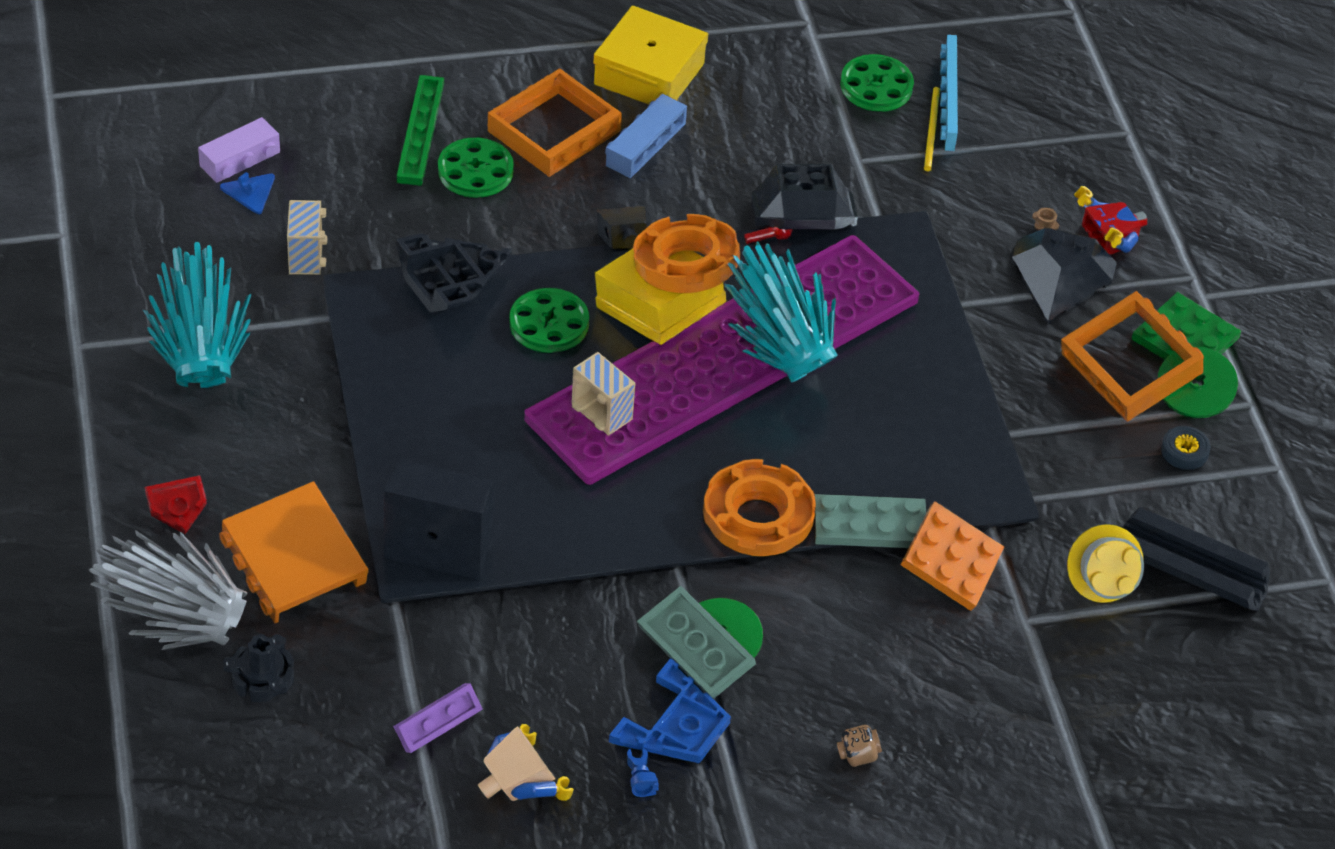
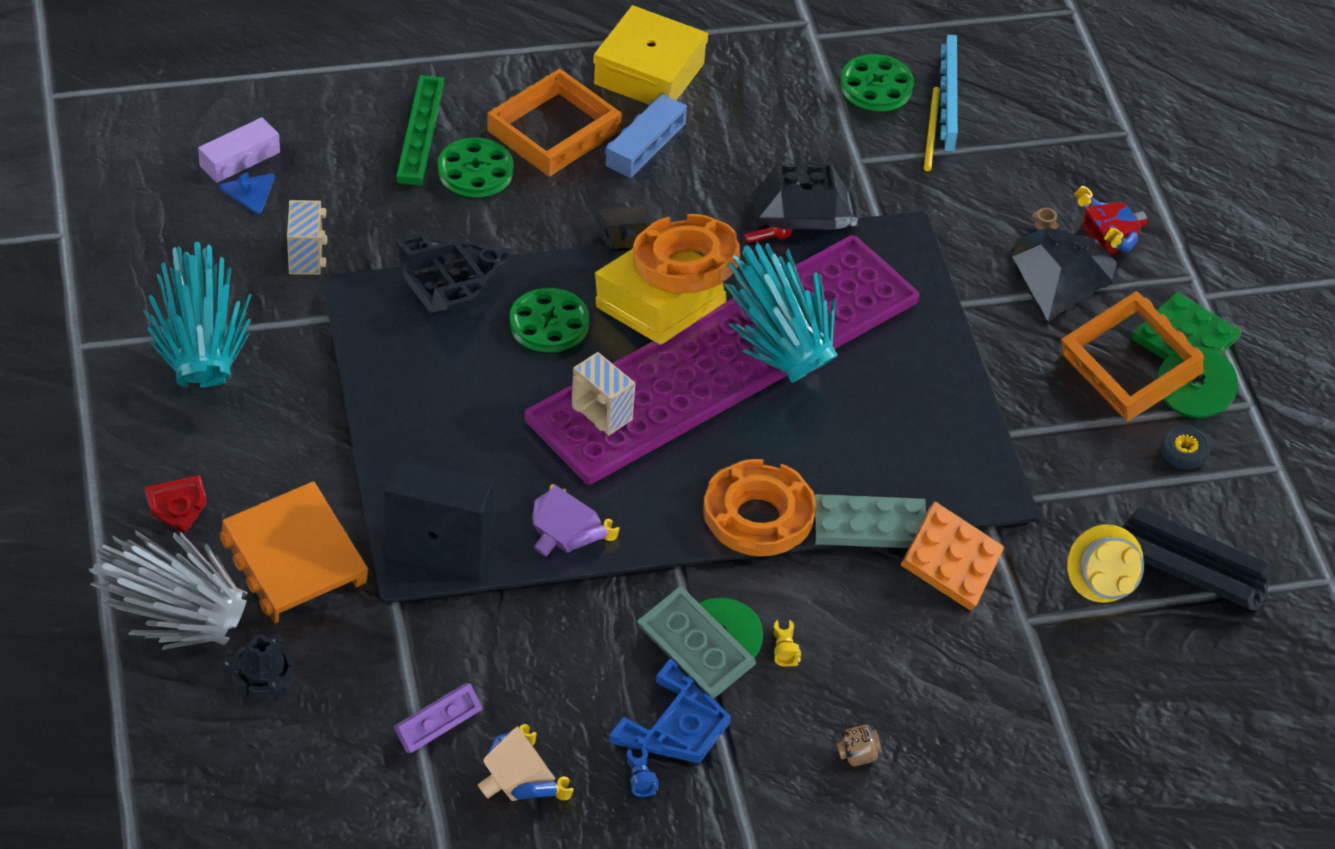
(567, 522): none -> medium lavender torso
(786, 651): none -> yellow piece

